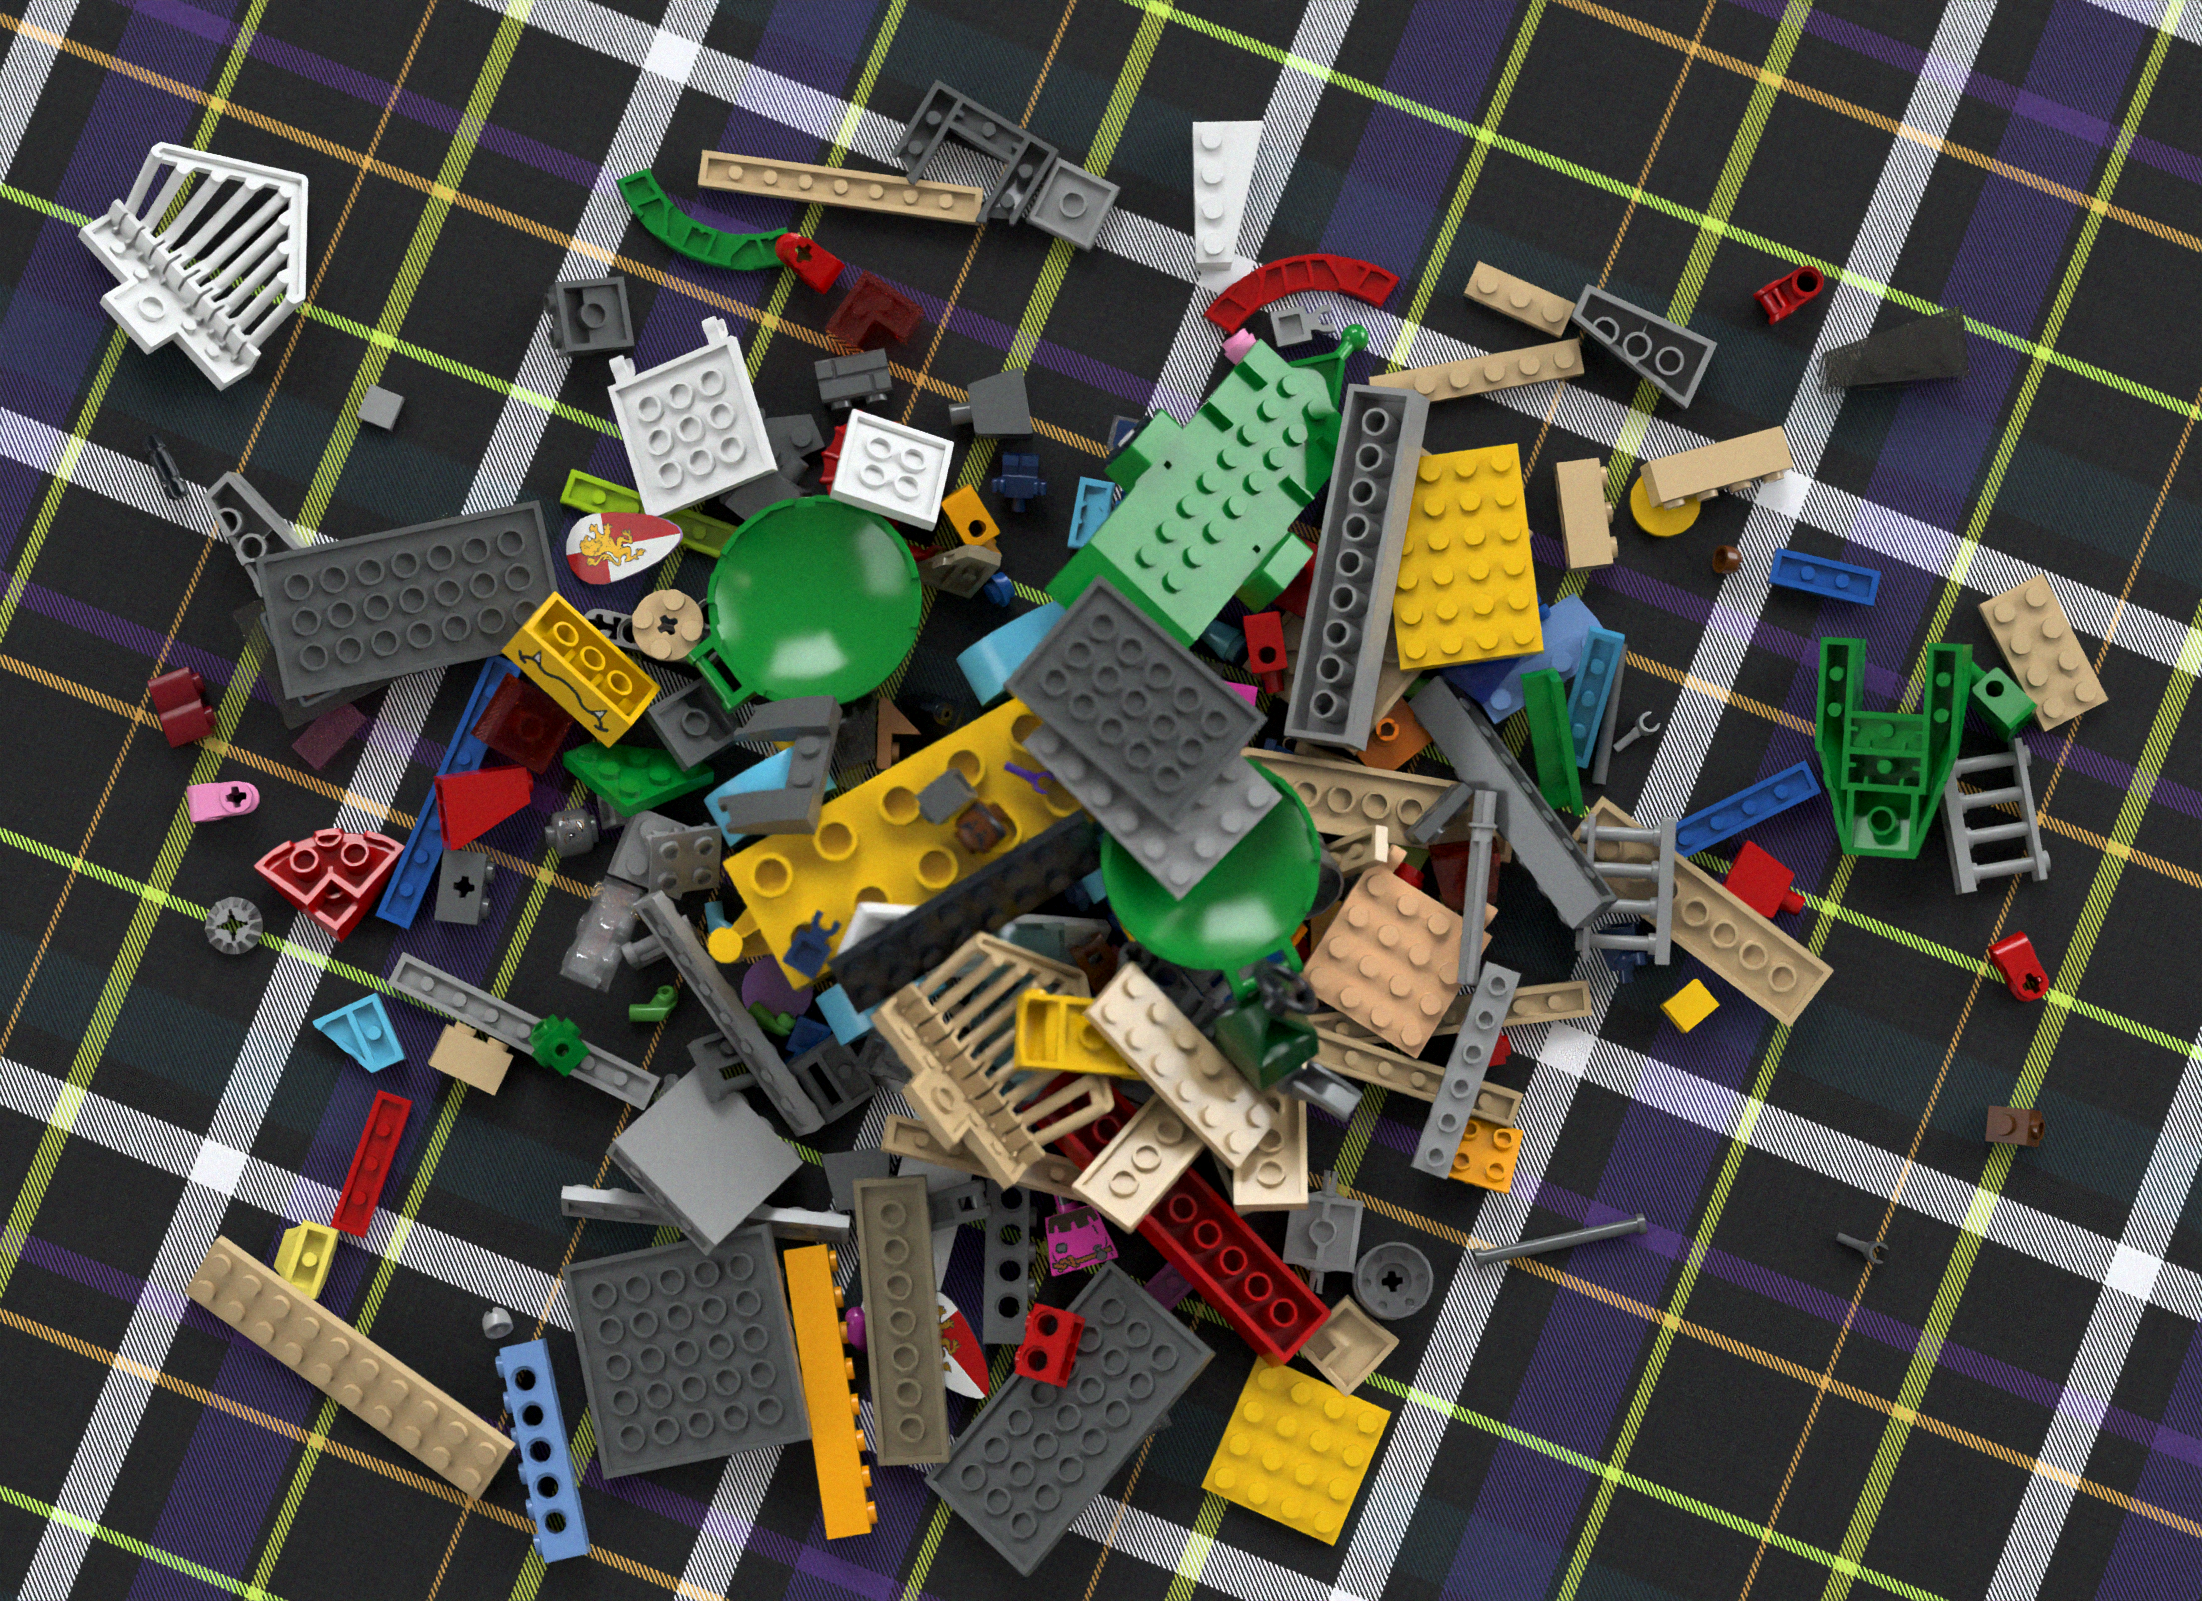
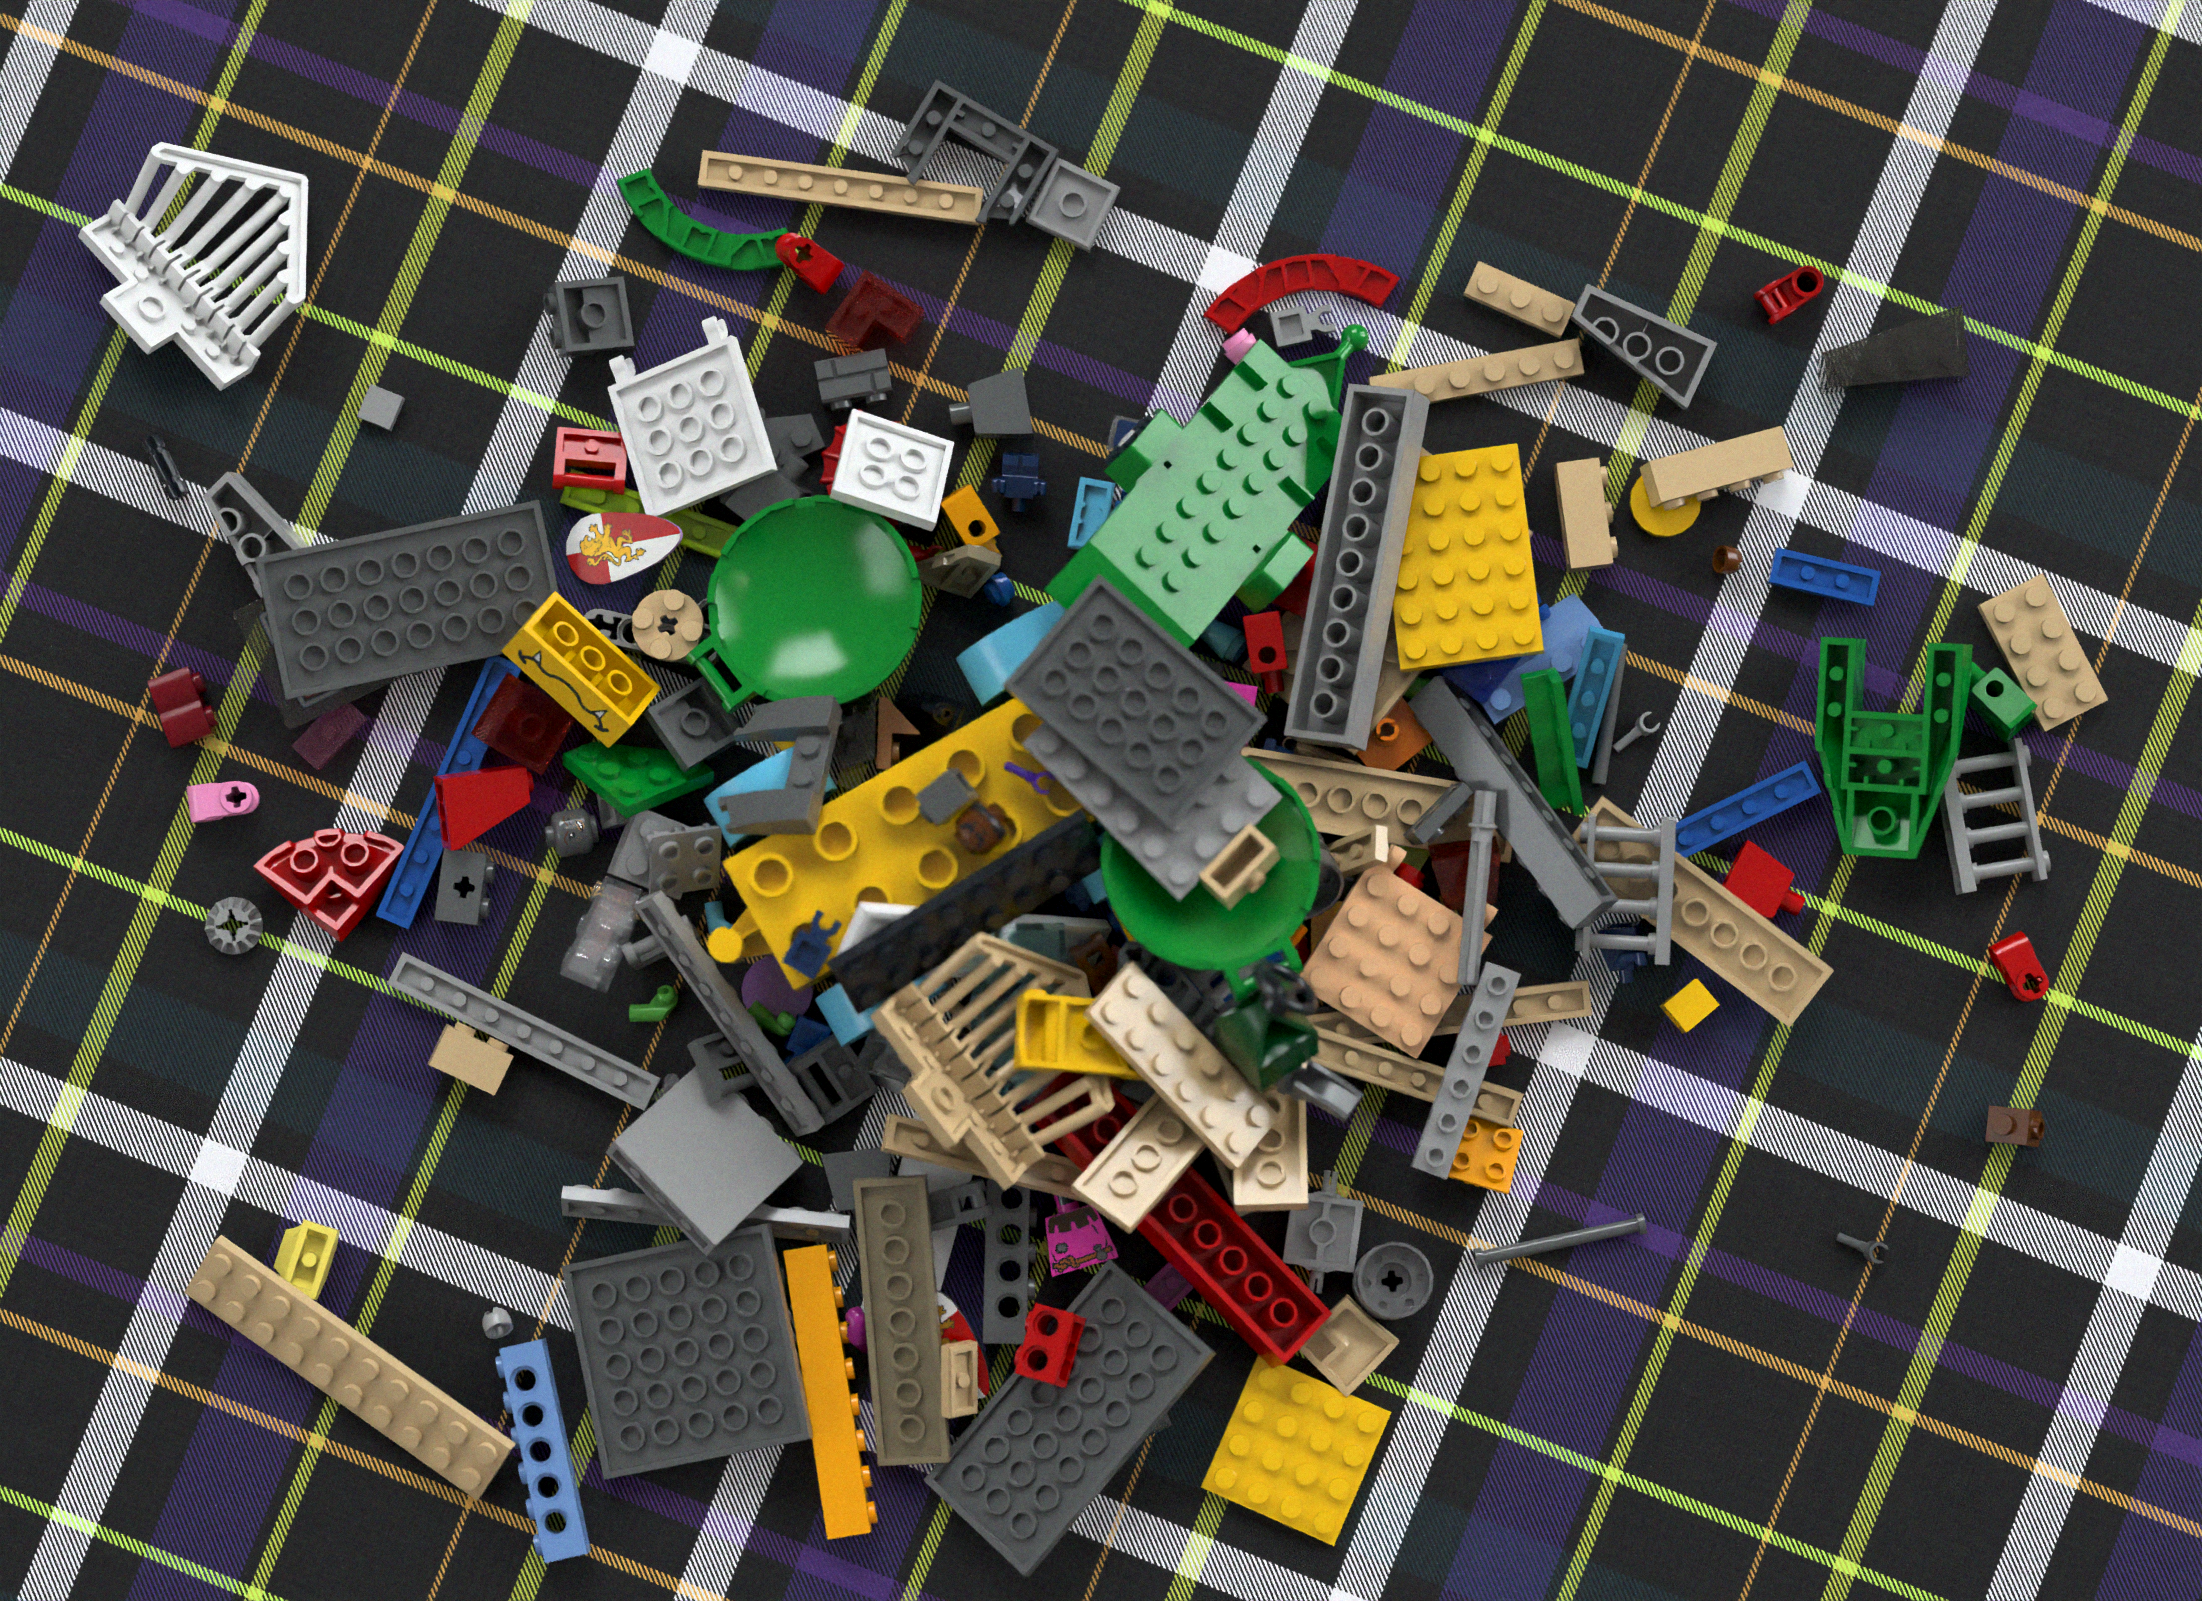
(364, 1033): medium azure wing -> none
(371, 1163): red plate -> none
(558, 1044): green brick -> none
(590, 450): none -> plate
(959, 1379): none -> tan plate
(1221, 181): white wedge -> none
(1240, 867): none -> tan brick

